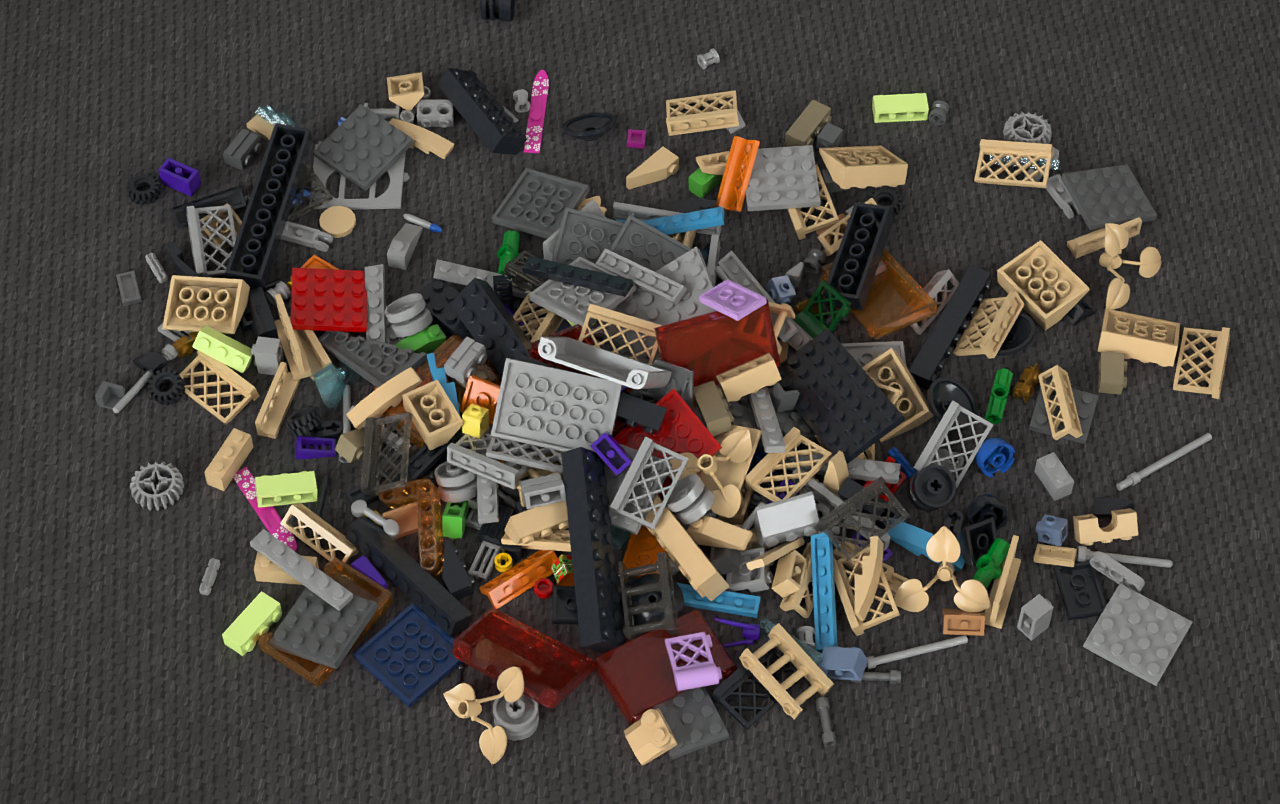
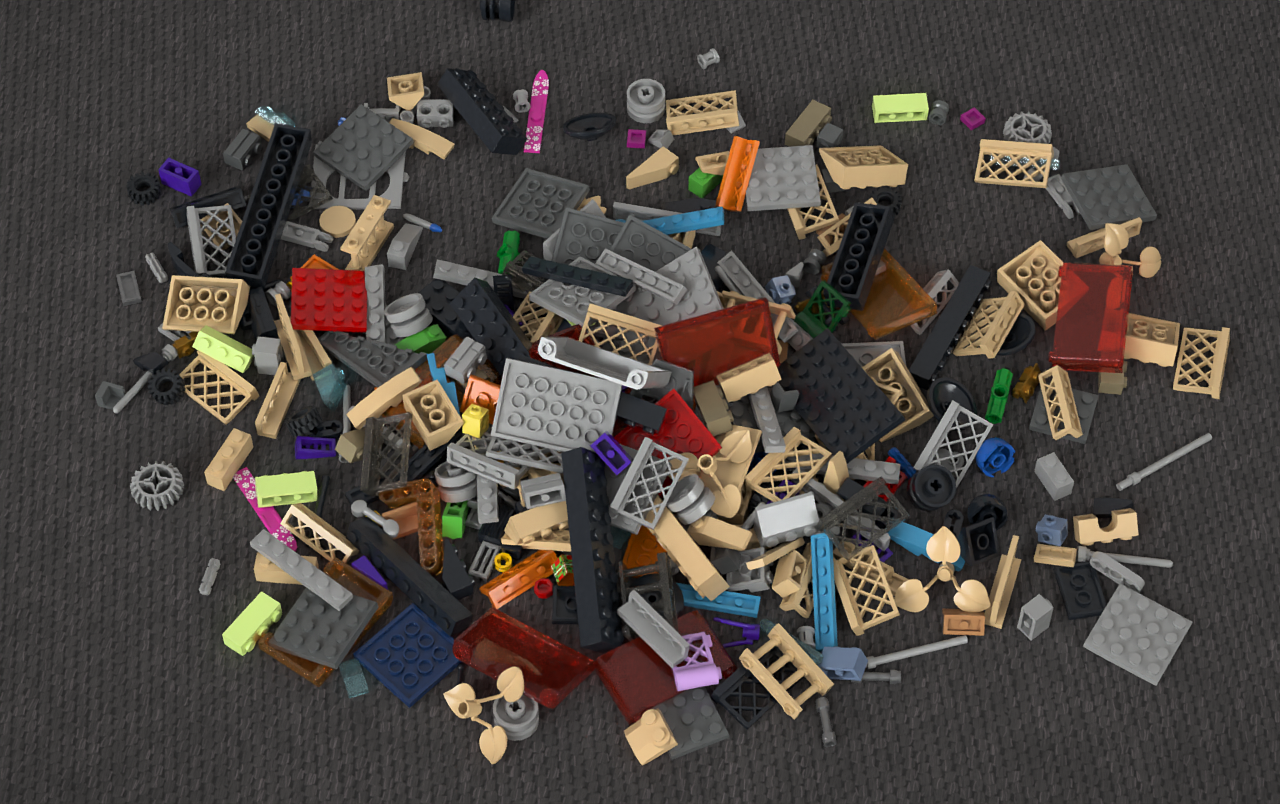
(353, 678): none -> clear light blue slope
(368, 234): none -> tan fence
(646, 101): none -> light grey wheel
(654, 630): none -> light grey fence
(661, 138): none -> light grey slope
(713, 257): light grey tile -> none
(732, 299): lavender tile -> none
(868, 582): tan slope -> none
(972, 118): none -> magenta plate
(990, 565): green piece -> none
(1092, 317): none -> clear red windscreen

